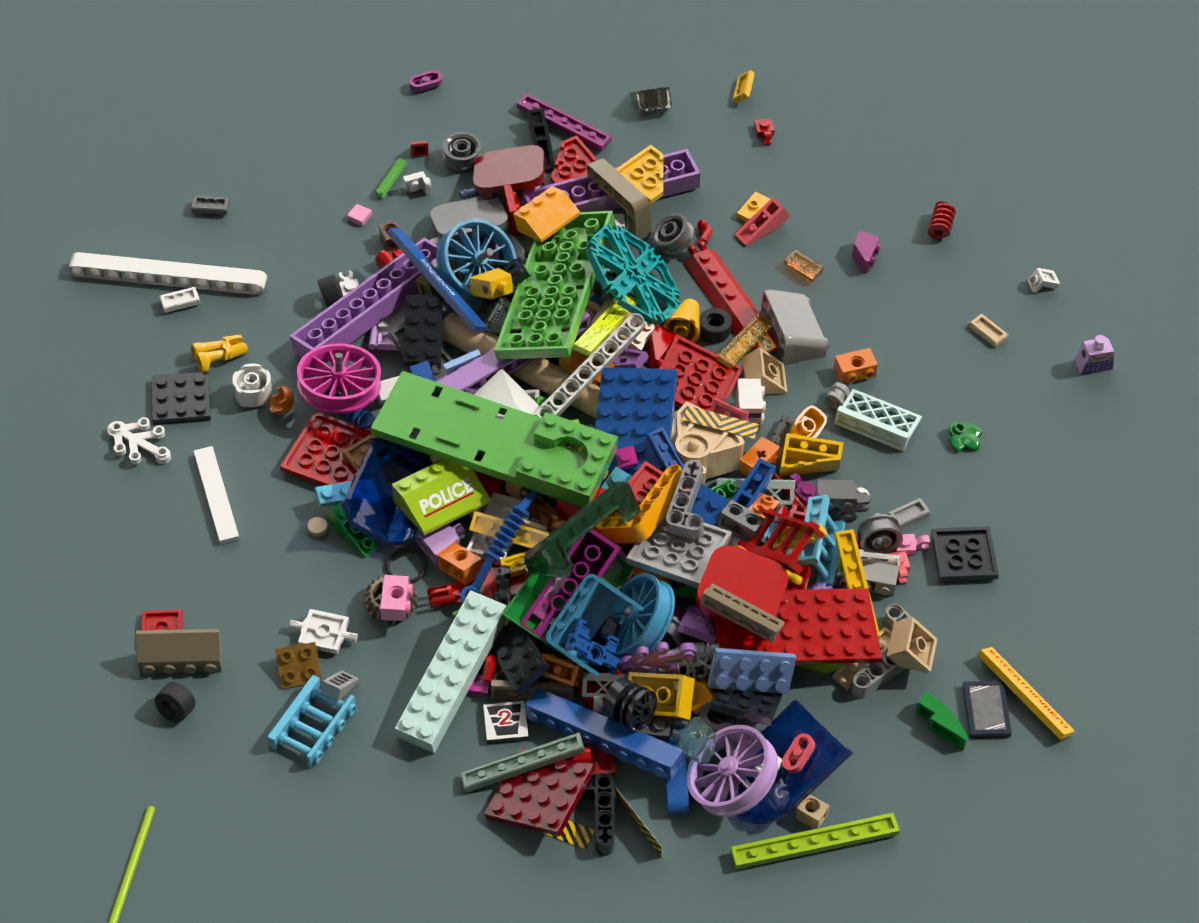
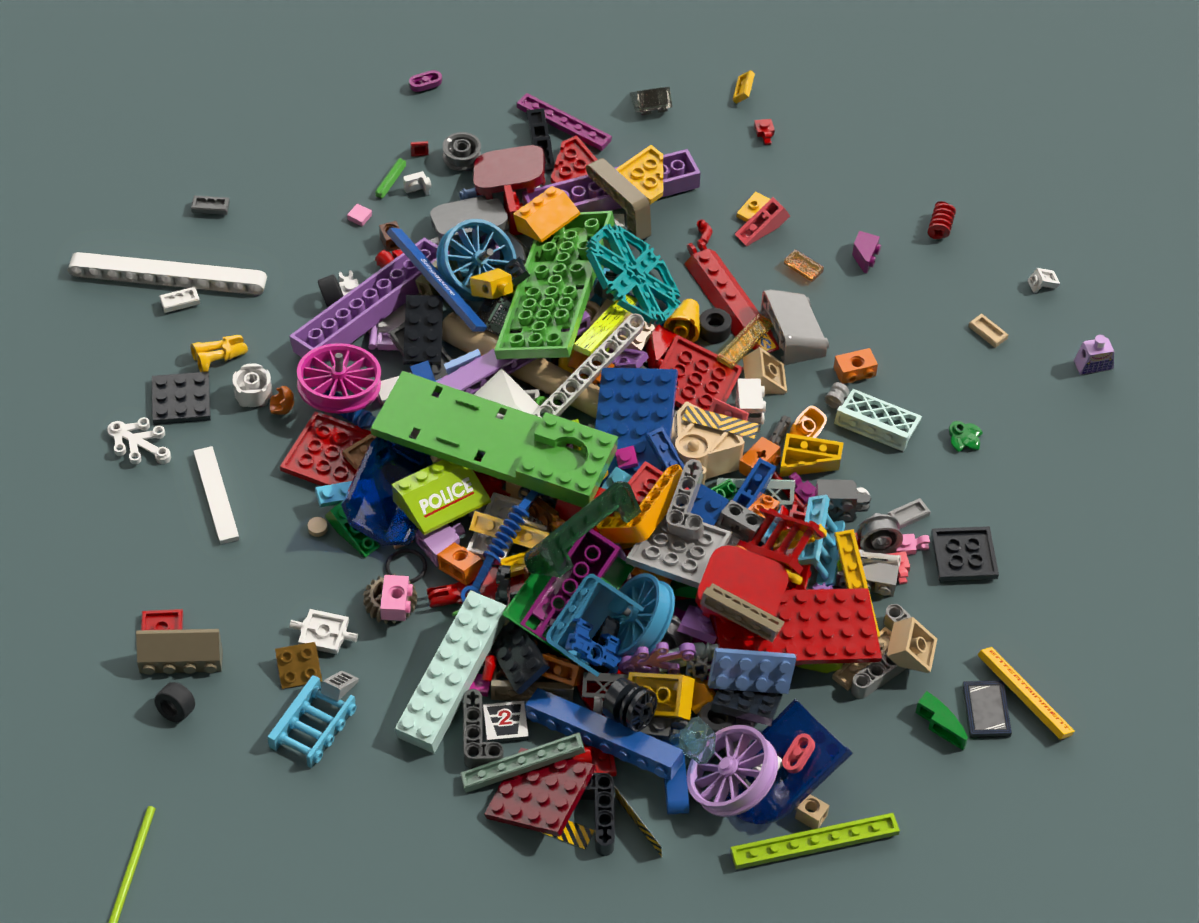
(474, 729): none -> dark grey beam
(673, 234): flat silver wheel -> none

